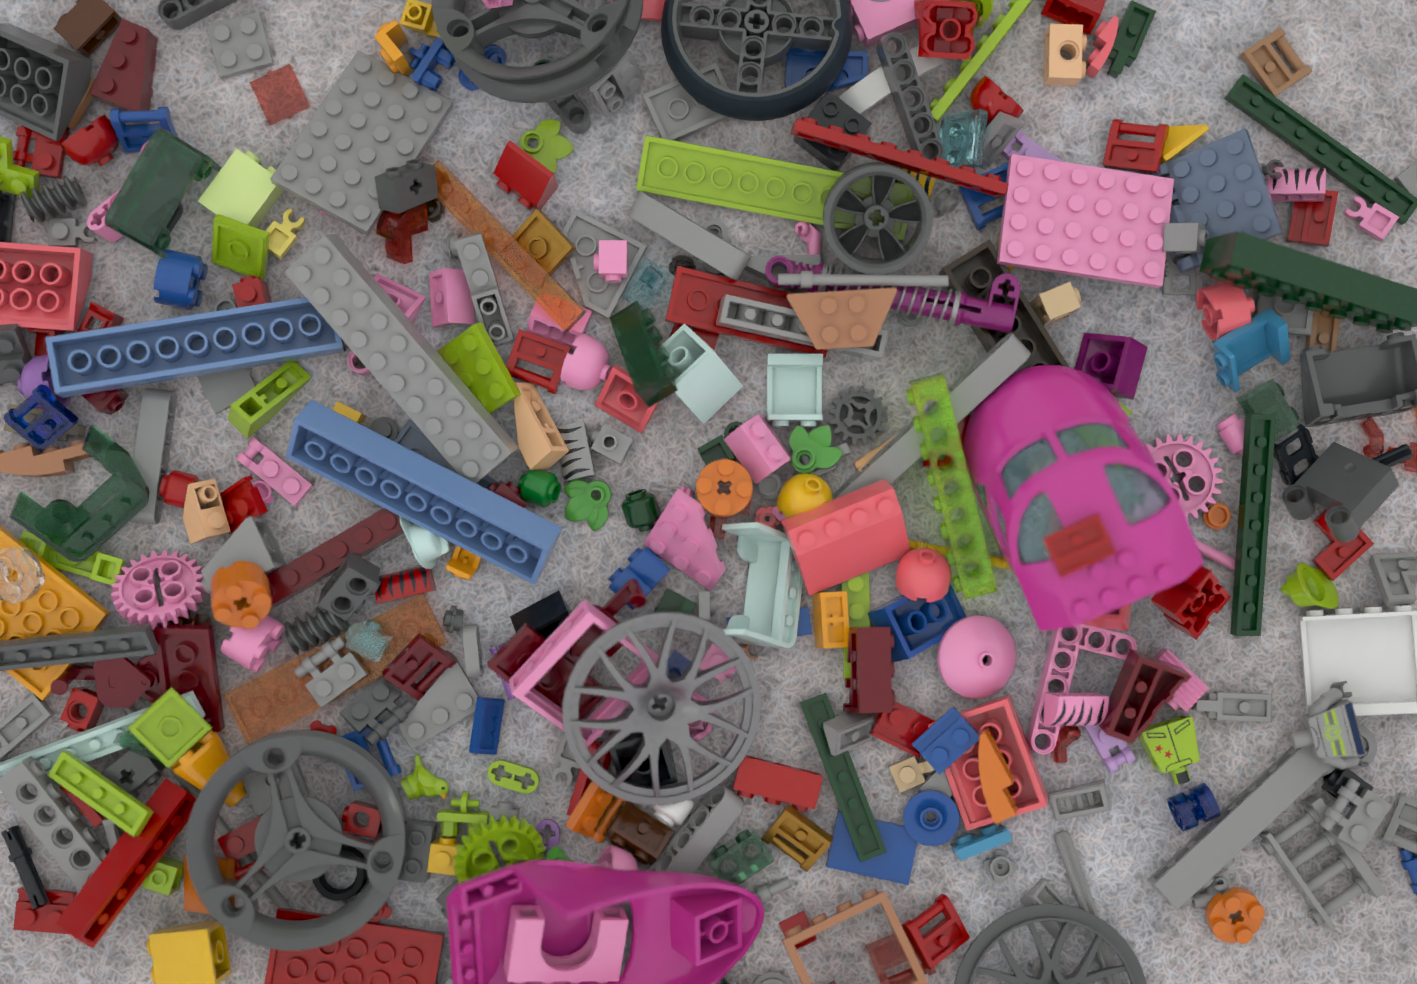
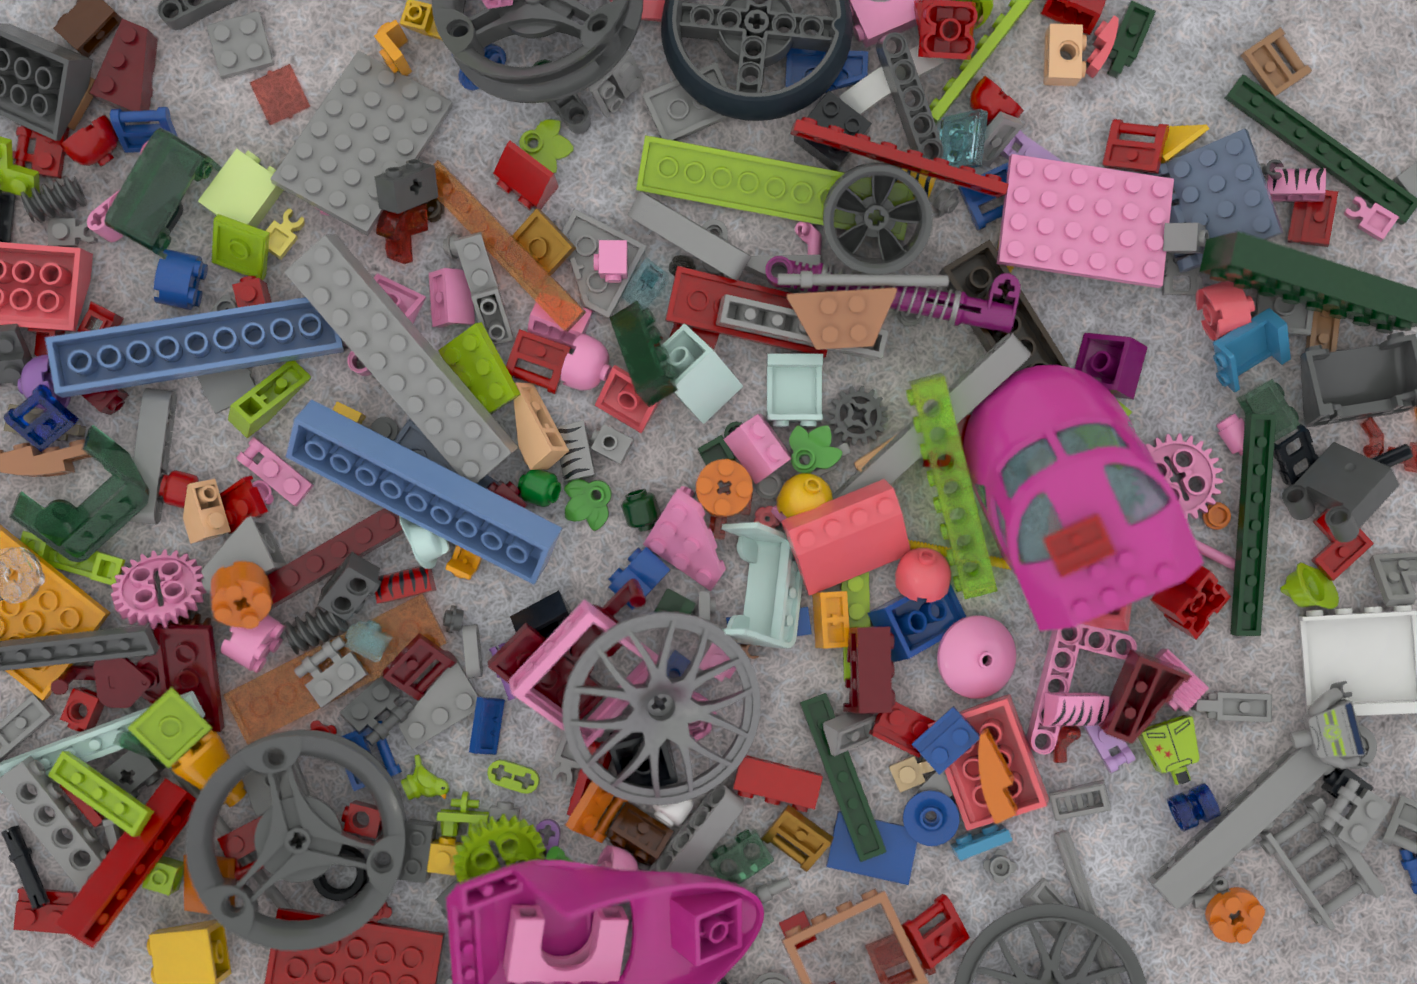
(426, 60): blue hips -> none
(1056, 303): tan brick -> none

